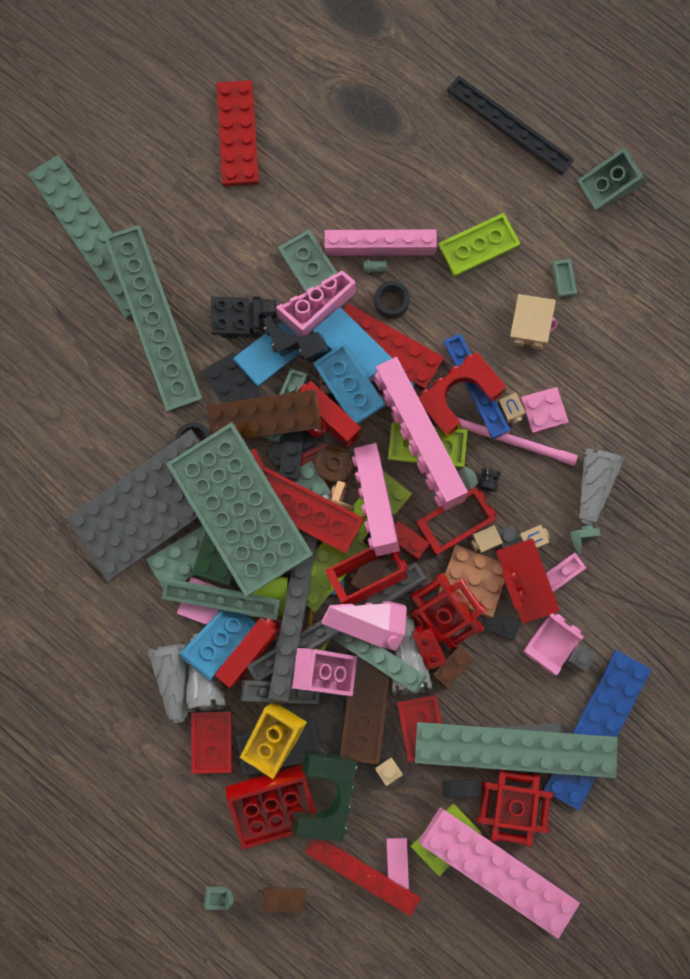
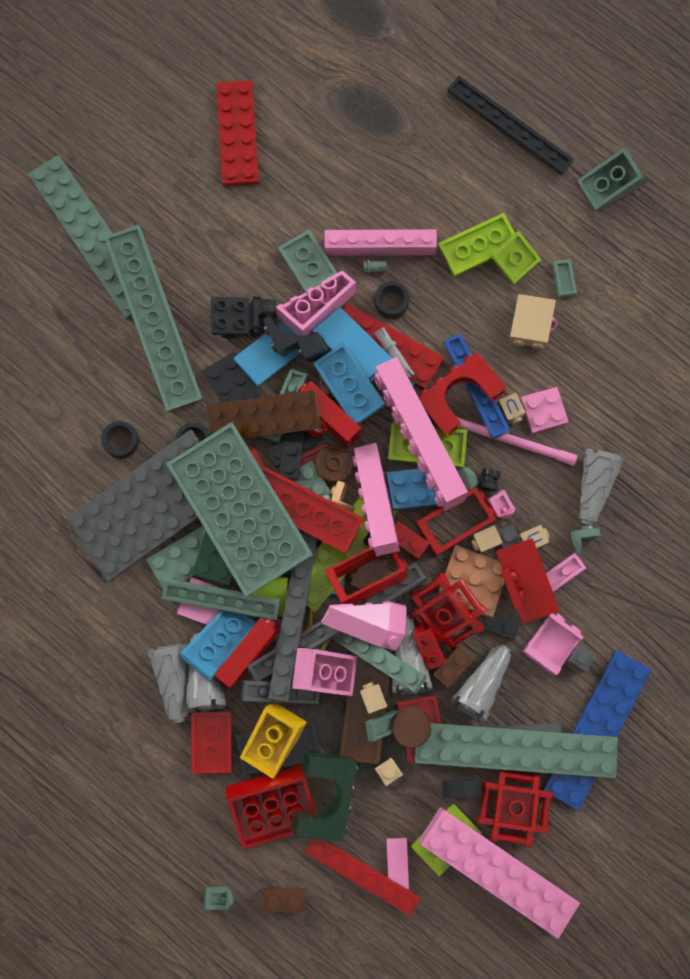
(113, 427): none -> black tyre
(373, 697): none -> tan brick
(380, 725): none -> sand green tile
(390, 347): none -> light grey pin
(409, 490): none -> dark azure plate
(412, 727): none -> reddish brown tile
(479, 690): none -> light grey cone
(501, 504): none -> bright pink plate
(515, 257): none -> lime tile

